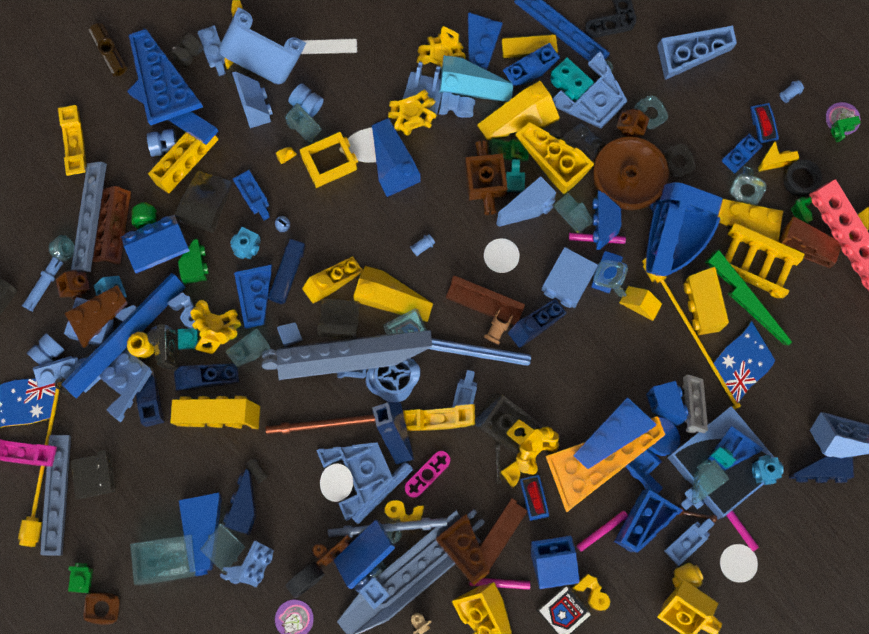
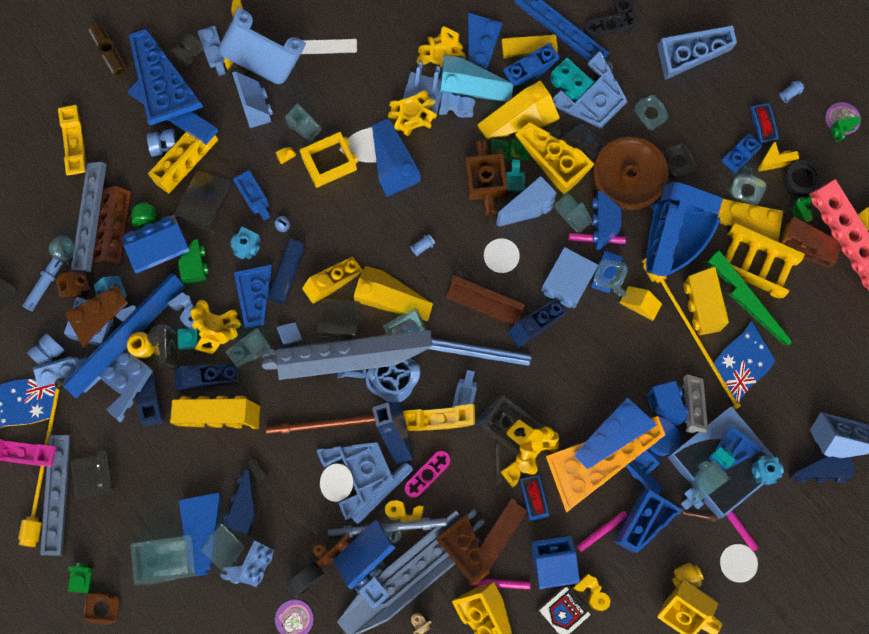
(308, 101): medium blue wheel -> none
(497, 329): medium nougat piece -> none
(632, 122): reddish brown brick -> none
(689, 541): medium blue hinge -> none

